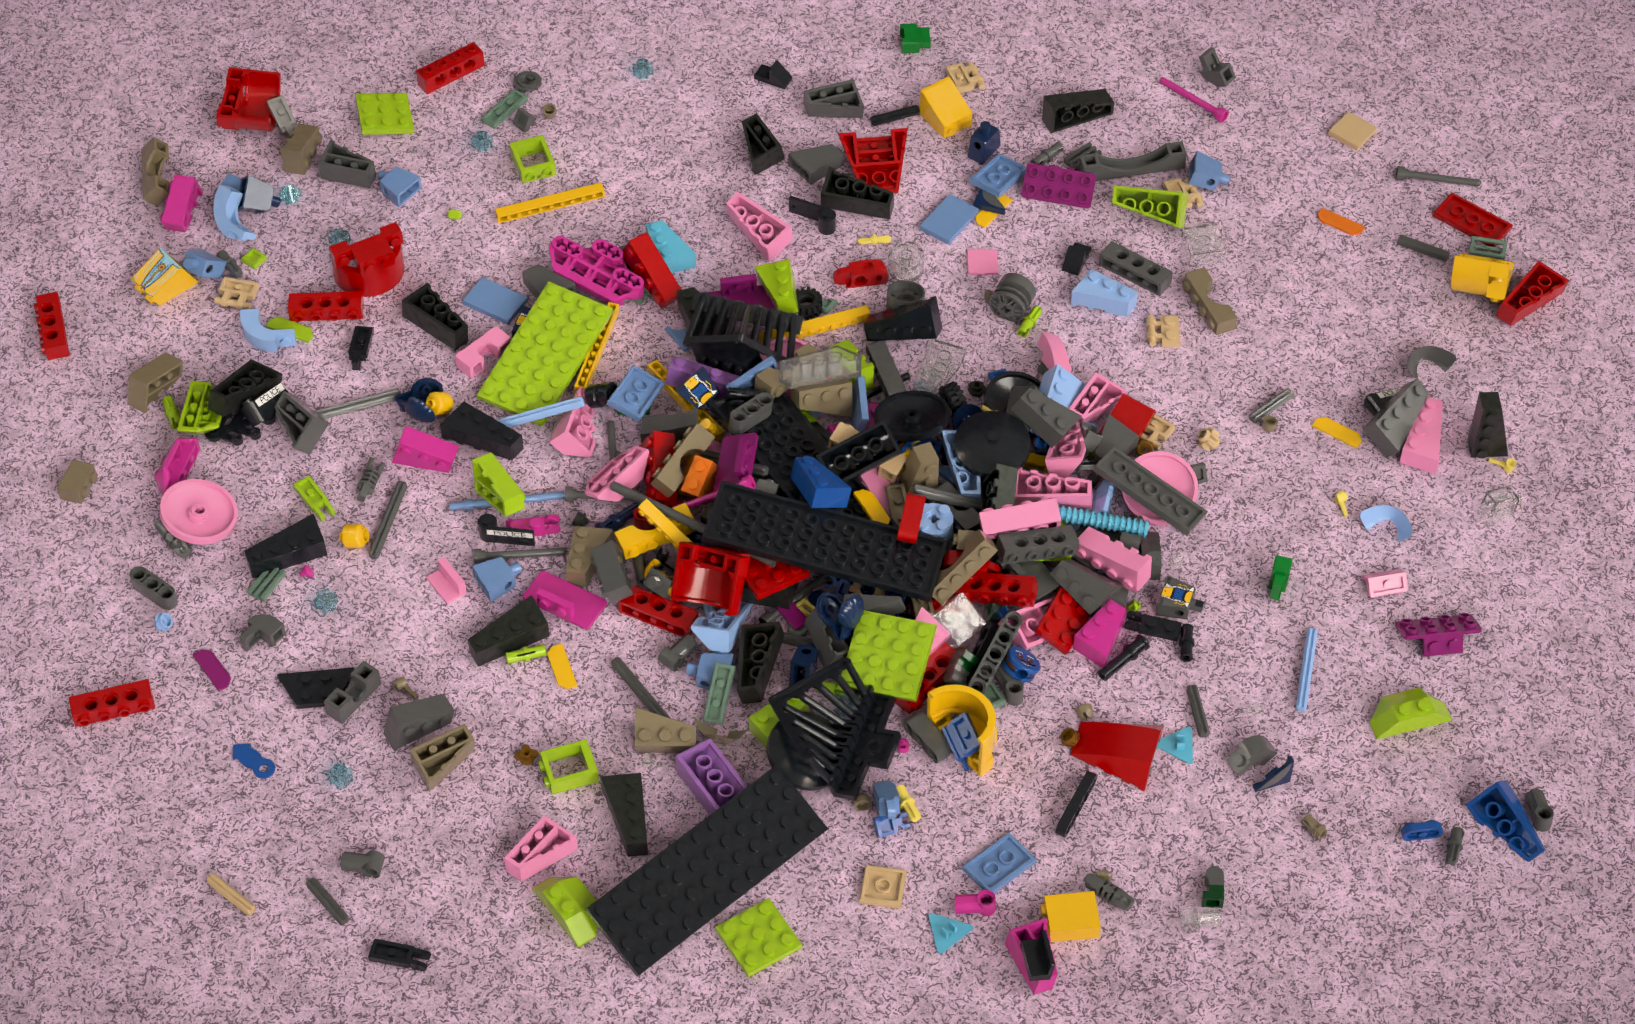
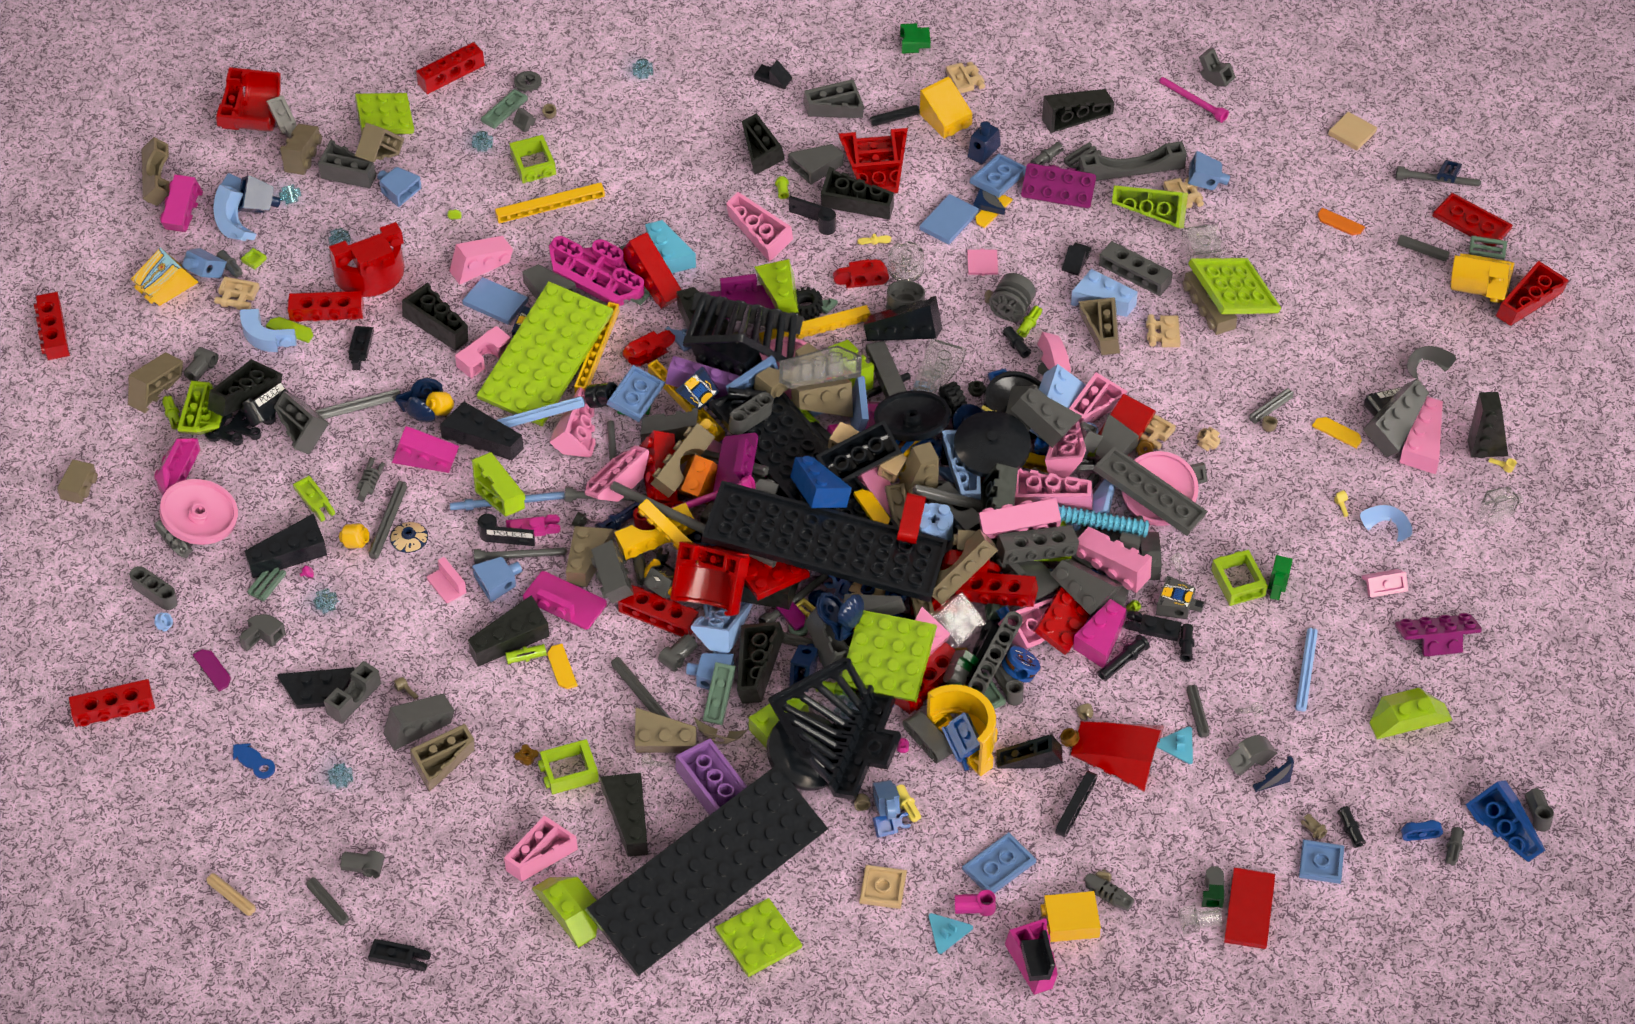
(202, 361): none -> dark grey piece
(378, 143): none -> dark tan wedge
(409, 542): none -> tan dish
(479, 257): none -> bright pink wedge
(648, 347): none -> red piece
(782, 186): none -> lime pin
(1017, 342): none -> black pin
(1031, 754): none -> black slope
(1102, 323): none -> dark tan wedge
(1234, 285): none -> lime plate
(1241, 593): none -> lime window
(1249, 908): none -> red tile
(1321, 861): none -> medium blue tile
(1351, 826): none -> black pin
(1448, 175): none -> dark blue tile

